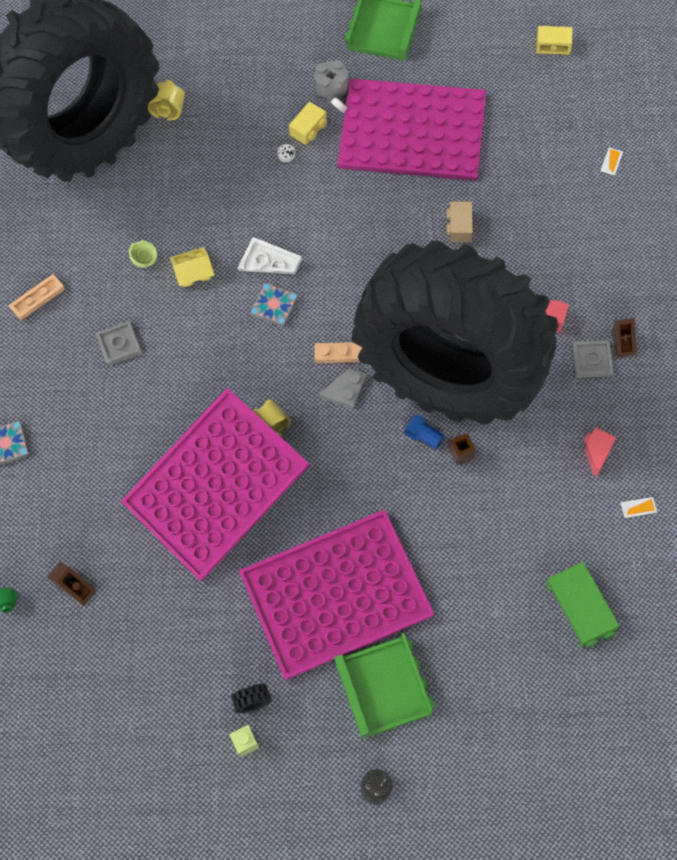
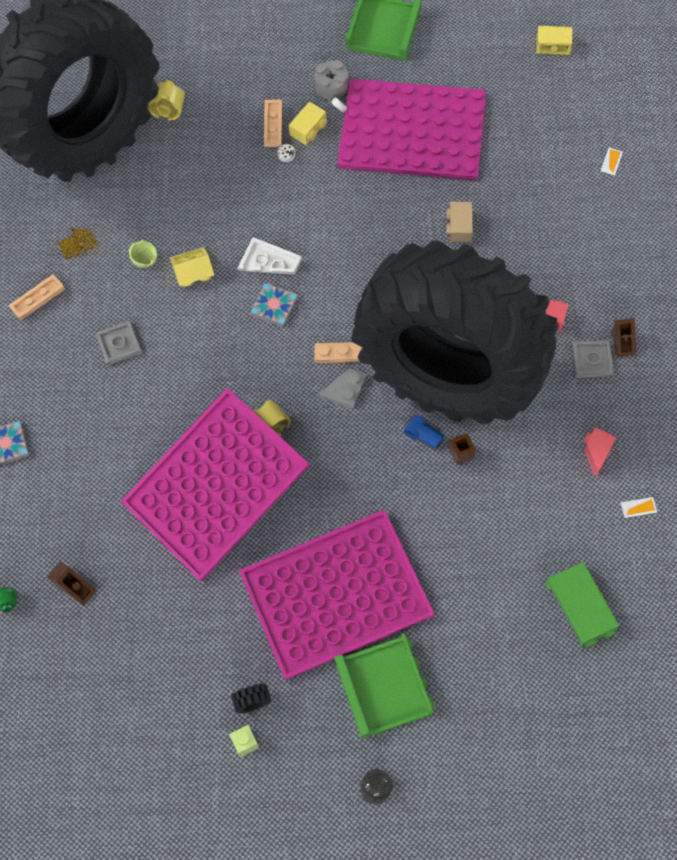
(79, 243): none -> clear yellow slope
(273, 123): none -> light nougat plate

